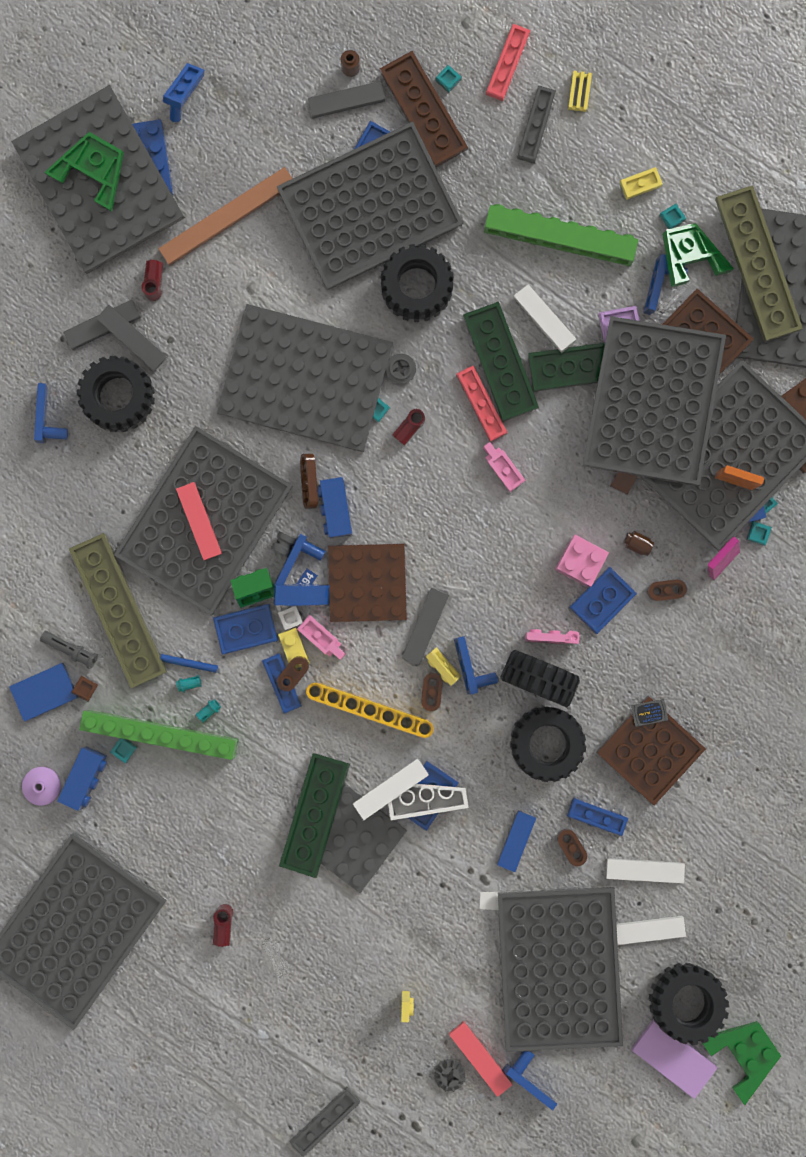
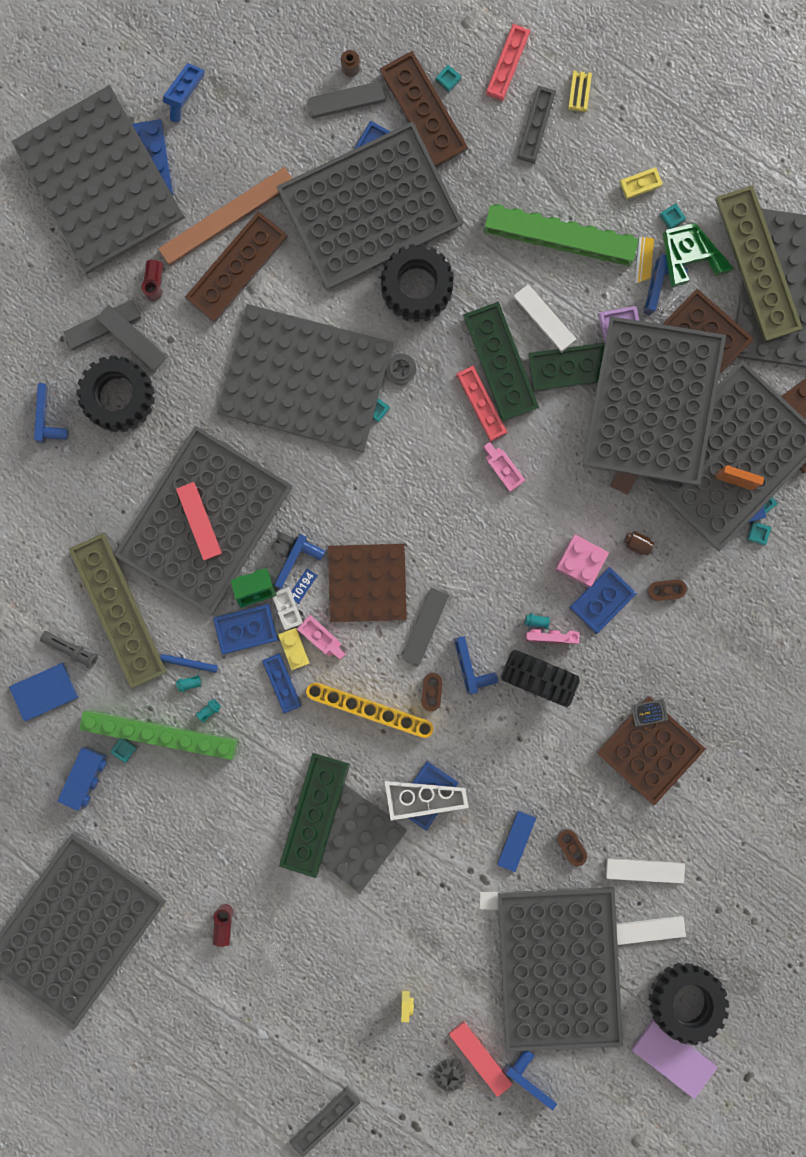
(50, 786): lavender dish -> none
(84, 688): reddish brown tile -> none
(96, 160): green wing -> none
(236, 266): none -> reddish brown plate
(292, 673): reddish brown plate -> none
(301, 594): blue slope -> none
(309, 481): reddish brown beam -> none
(335, 508): blue brick -> none
(390, 789): white tile -> none
(408, 428): dark red piece -> none
(443, 666): light yellow plate -> none
(536, 621): none -> teal pin
(566, 762): black tyre -> none
(597, 816): blue tile -> none
(644, 259): none -> yellow sticker
(723, 558): dark pink tile -> none
(752, 1051): green wing -> none

